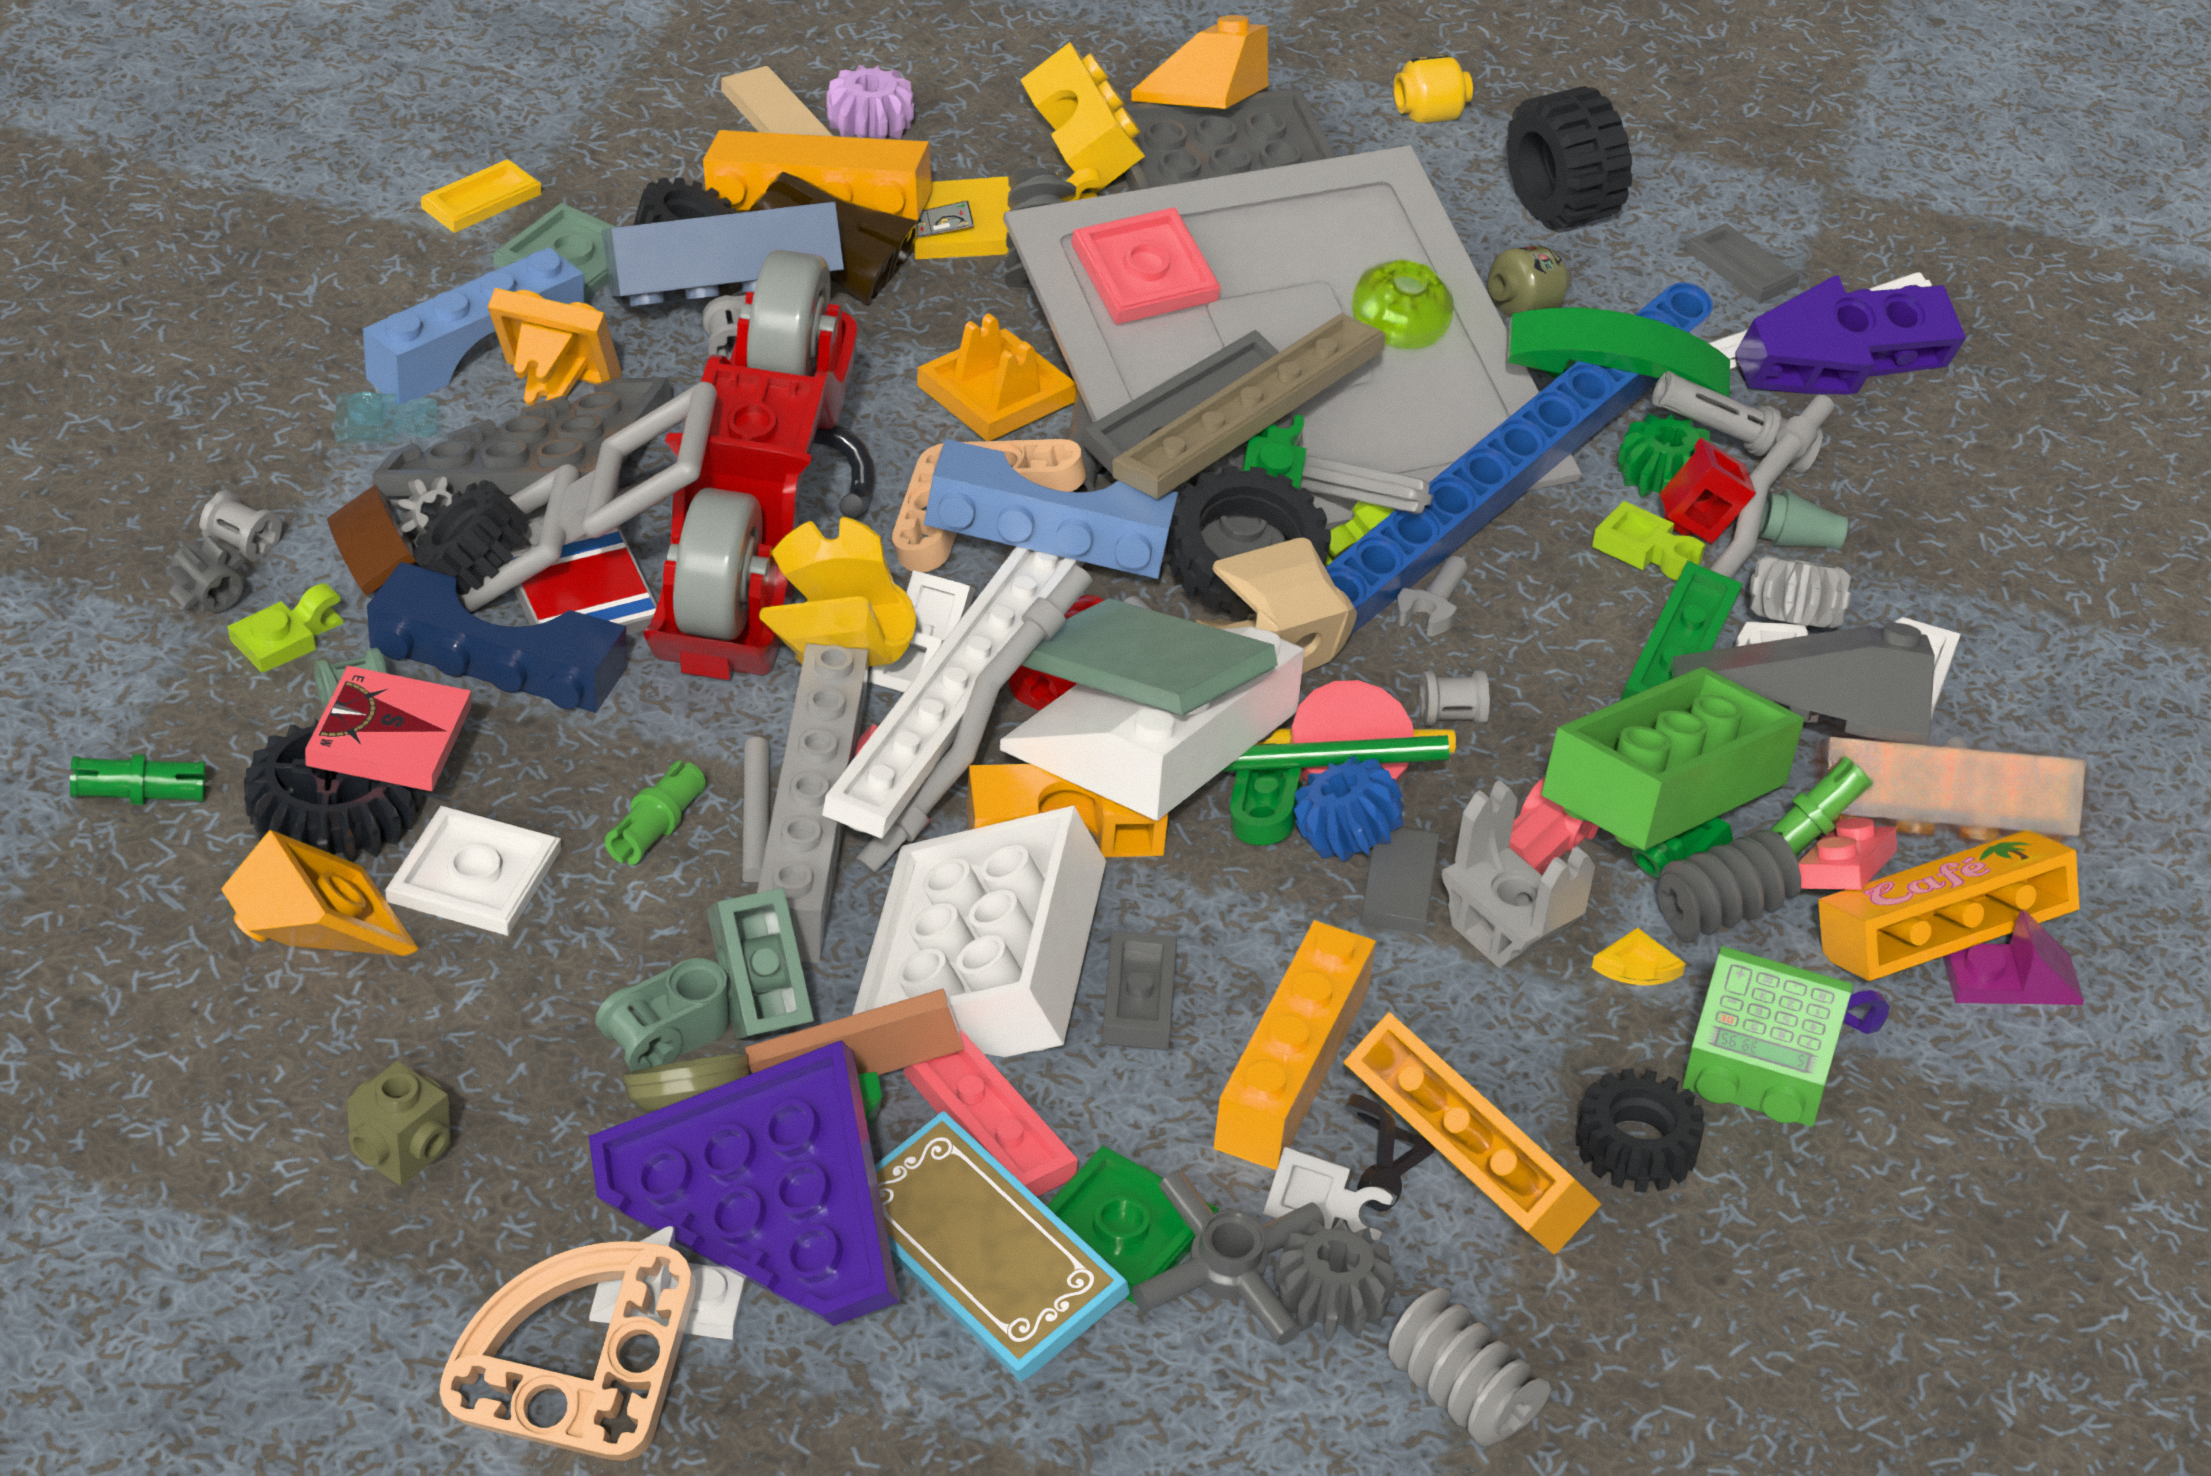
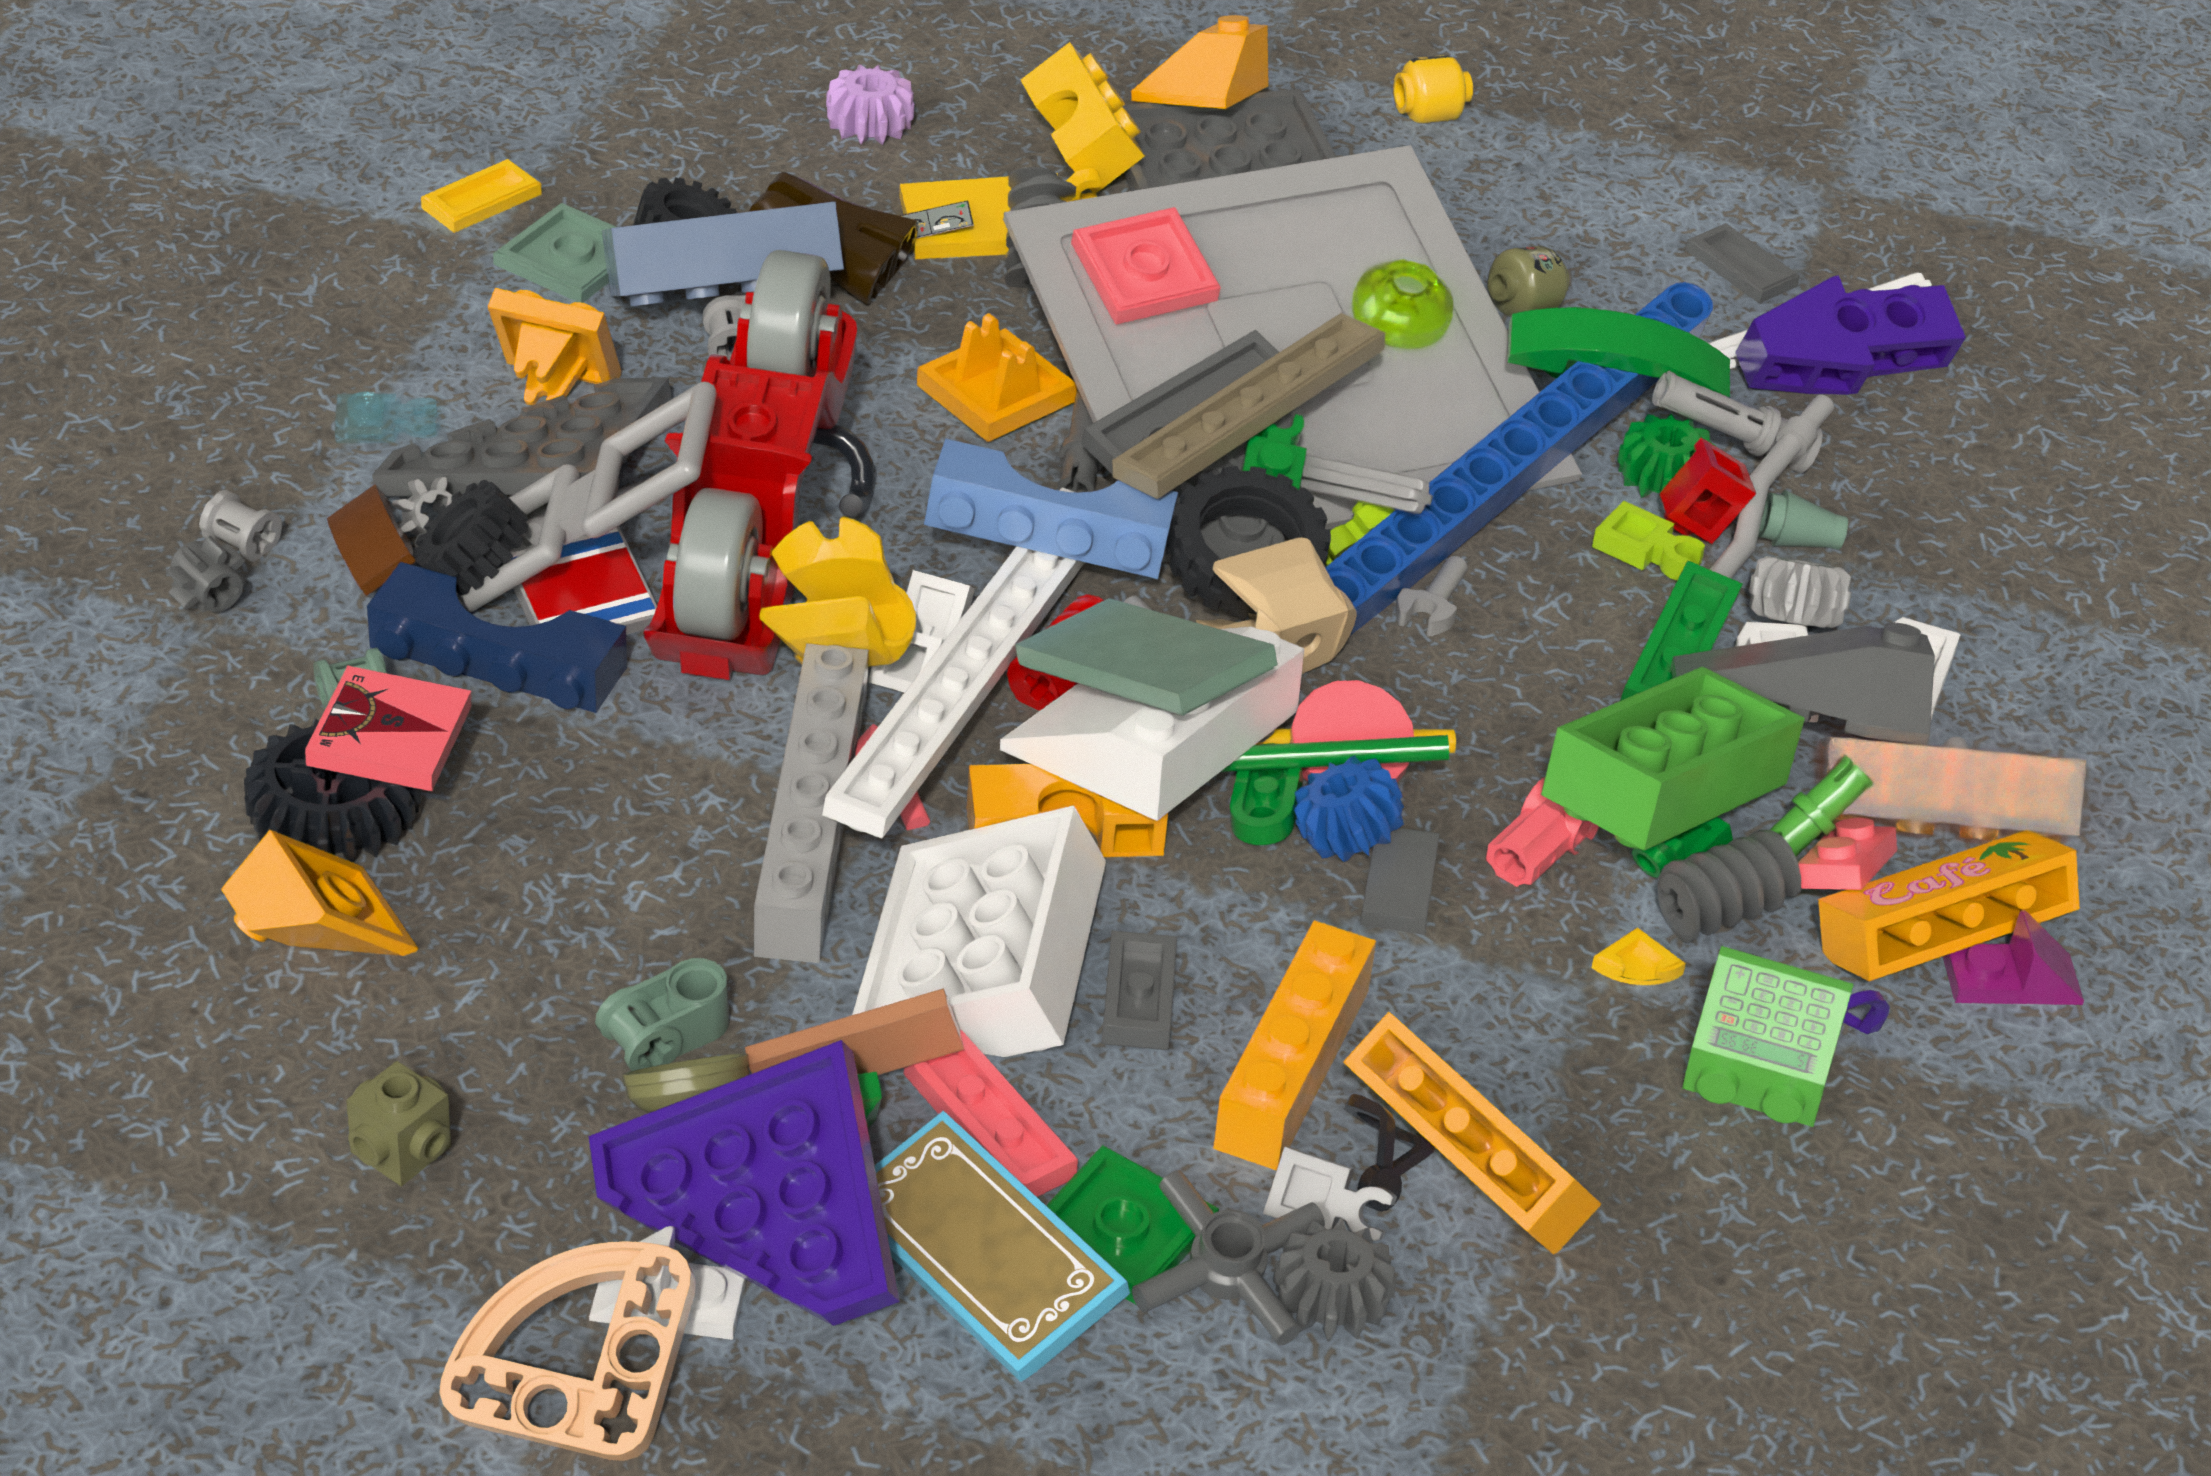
(137, 779): green pin -> none
(285, 634): lime plate -> none
(422, 345): medium blue arch -> none
(473, 870): white tile -> none
(655, 812): bright green pin -> none
(755, 806): light grey bar -> none
(761, 963): sand green brick -> none
(770, 103): tan tile -> none
(864, 171): light orange brick -> none
(1040, 623): light grey bar -> none
(1046, 462): light nougat beam -> none
(1454, 698): light grey bush -> none
(1464, 1370): light grey piece -> none
(1501, 898): light grey piece -> none
(1569, 157): black tyre -> none
(1636, 1157): black tyre -> none

